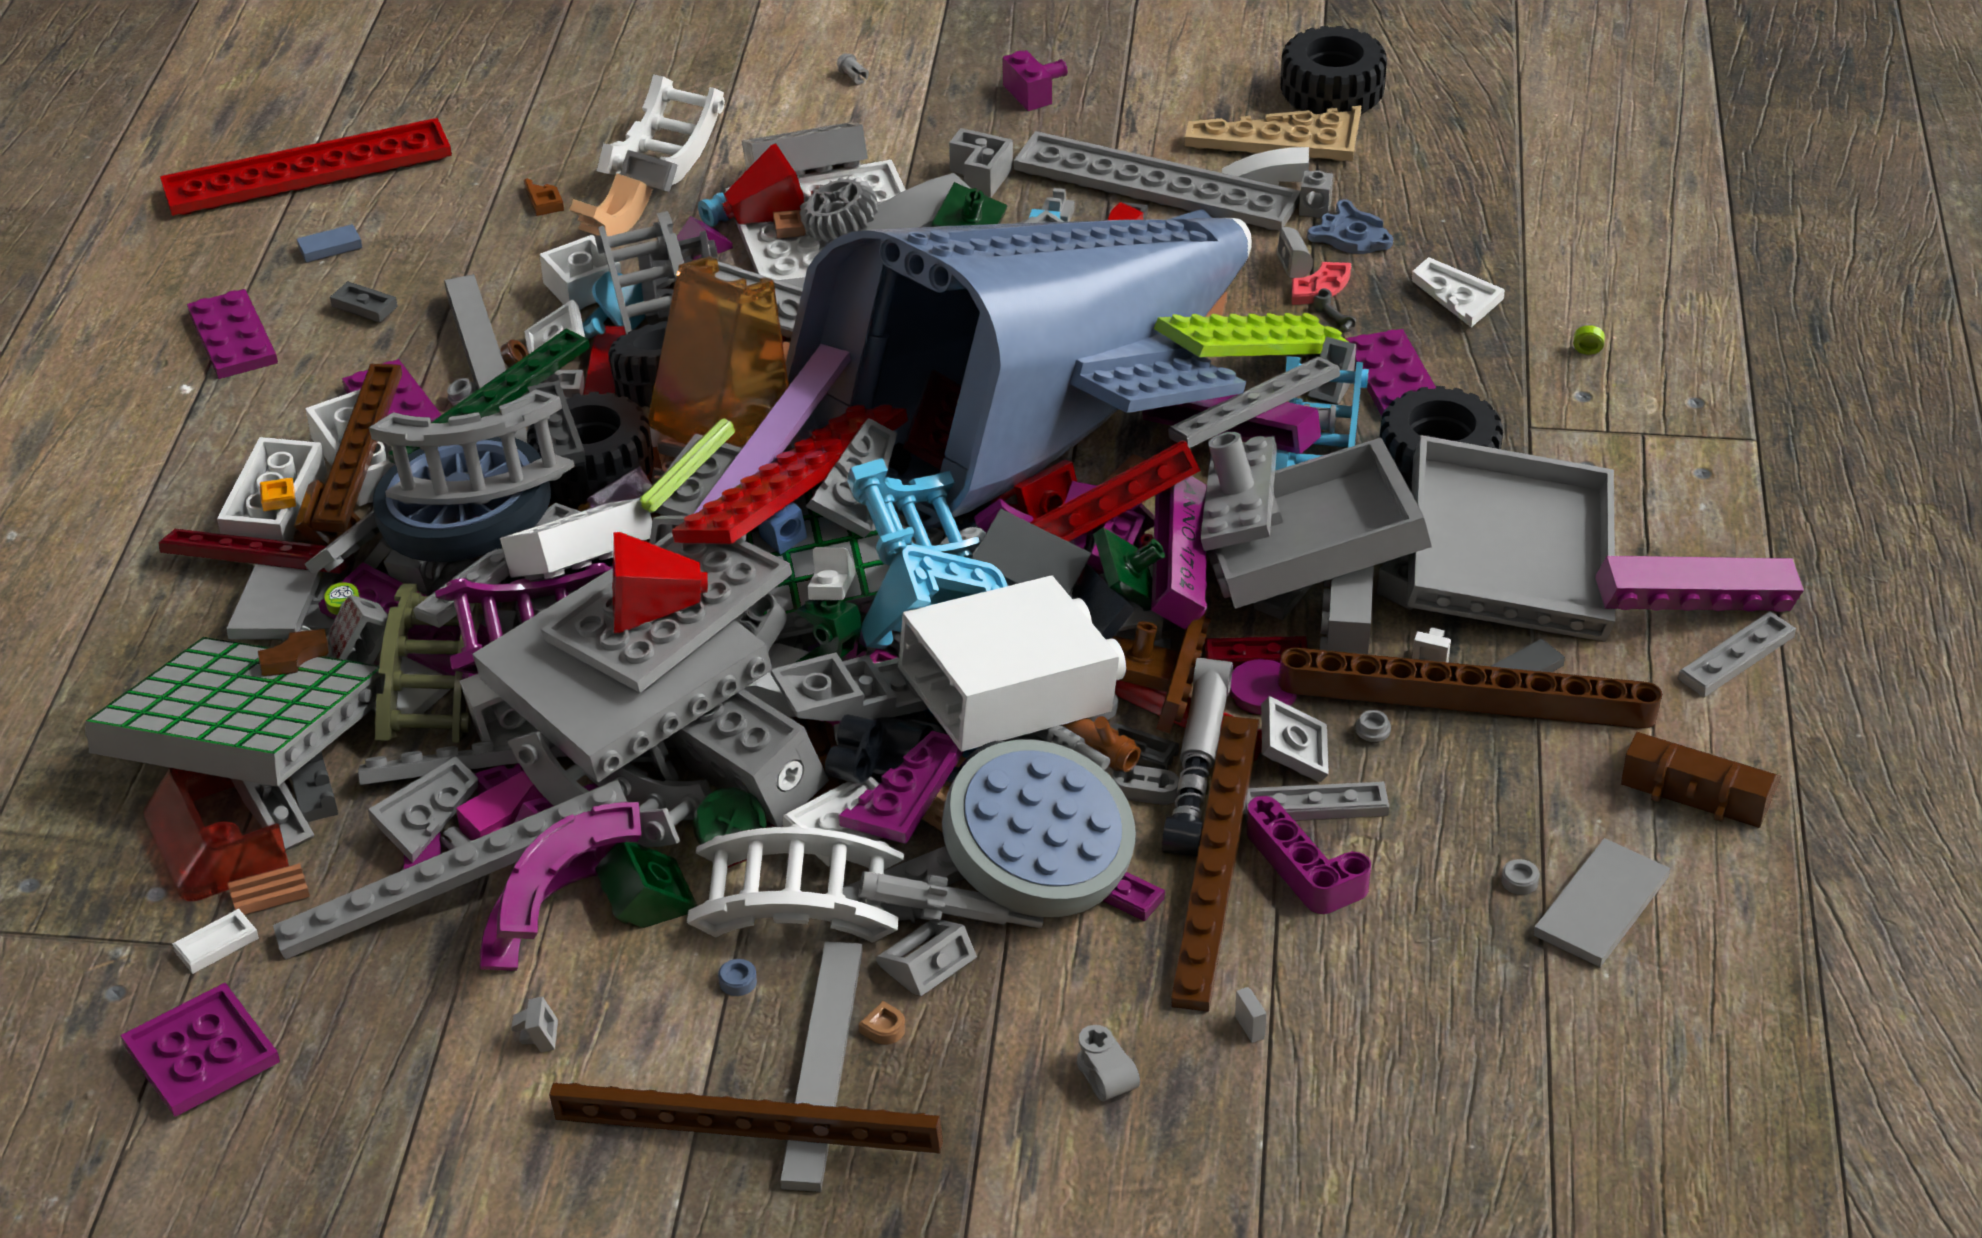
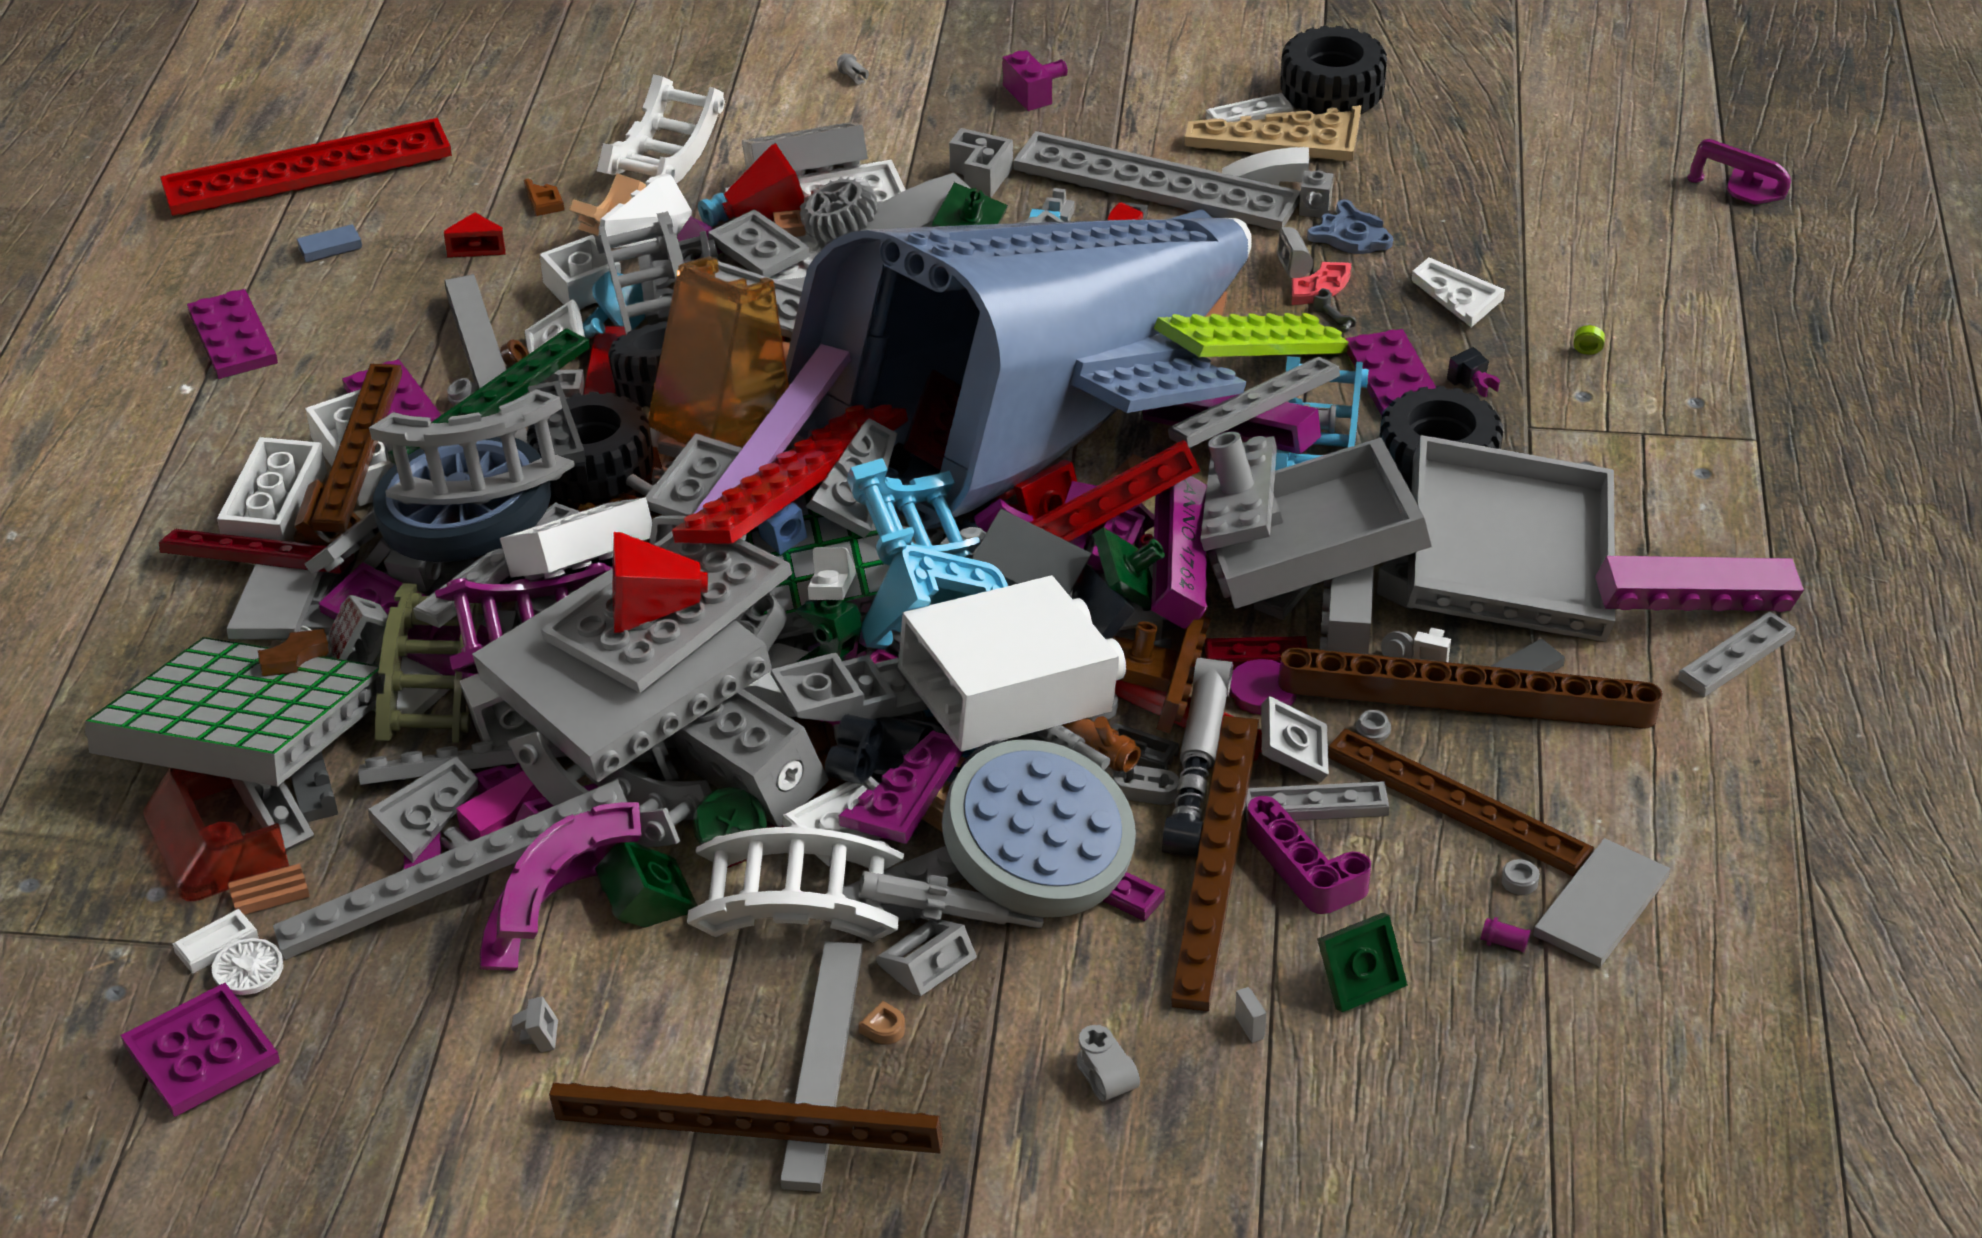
(248, 966): none -> white wheel
(277, 494): light orange tile -> none
(337, 595): tile -> none
(363, 301): dark grey plate -> none
(474, 237): none -> red slope
(623, 489): clear purple tile -> none
(641, 211): none -> white wedge
(649, 170): light grey tile -> none
(687, 465): lime axle -> none
(737, 977): sand blue tile -> none
(759, 244): none -> light grey plate
(1255, 108): none -> white tile
(1342, 355): light grey slope -> none
(1362, 962): none -> dark green tile
(1398, 645): none -> light grey plate
(1460, 802): none -> reddish brown tile
(1471, 370): none -> black piece
(1505, 935): none -> magenta pin
(1699, 780): reddish brown piece -> none
(1752, 178): none -> magenta piece

